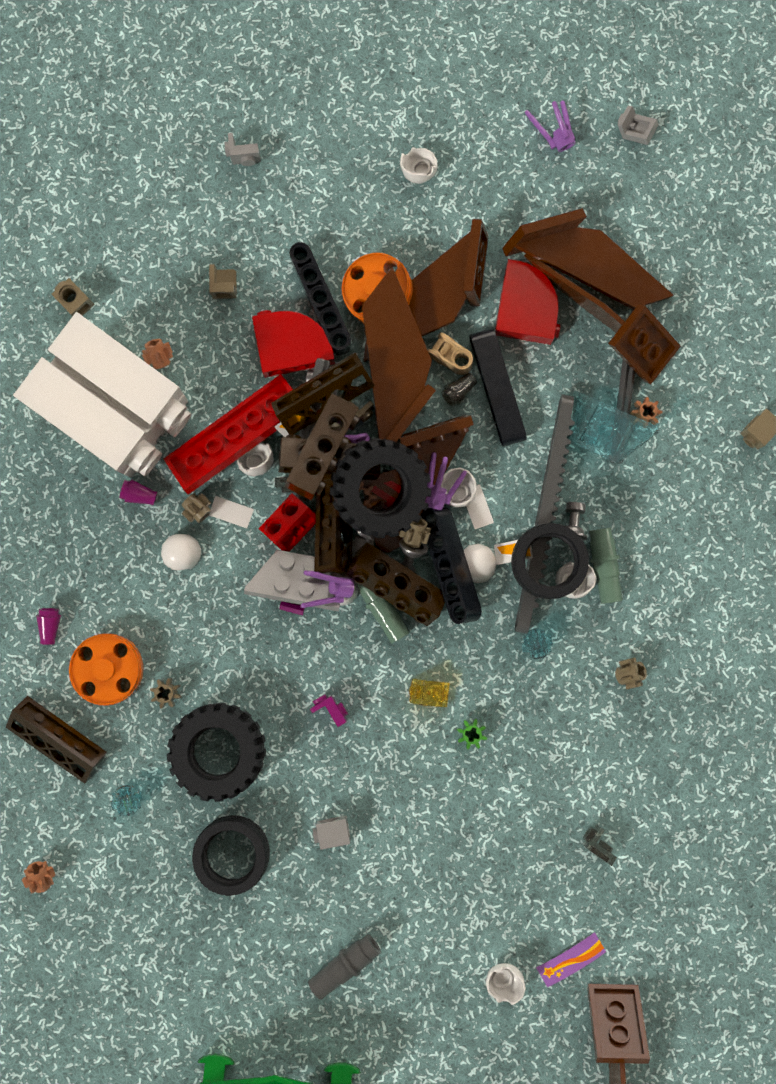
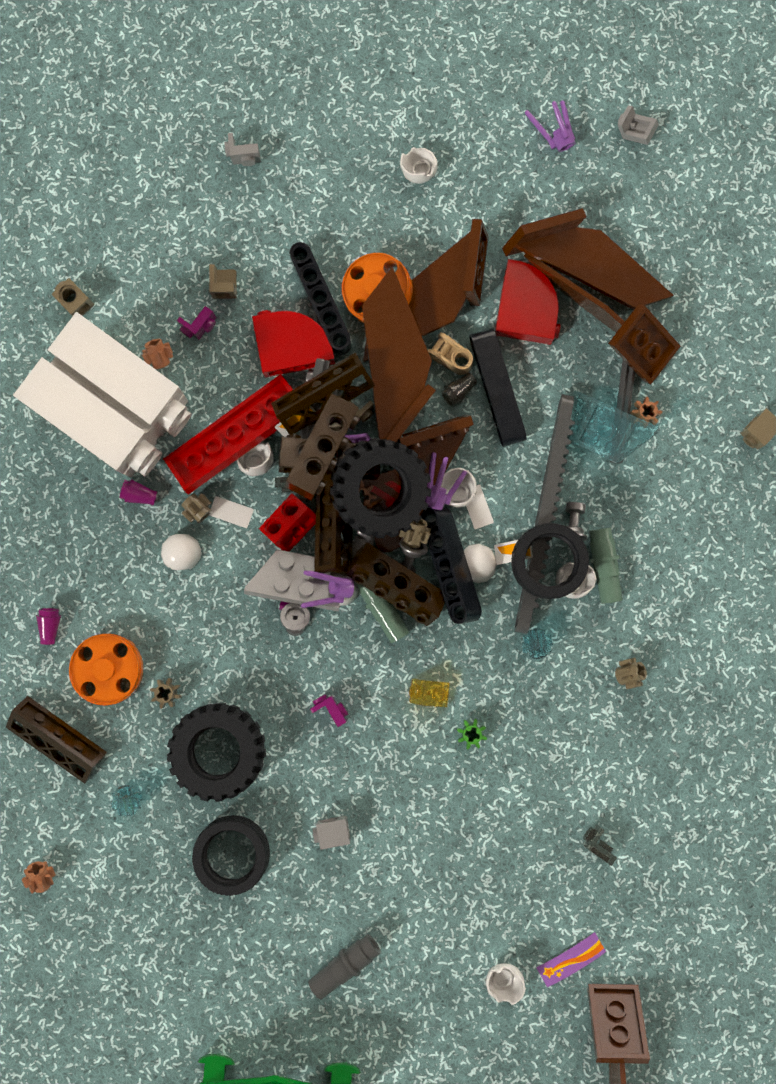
(203, 323): none -> magenta bracket
(295, 618): none -> flat silver piece

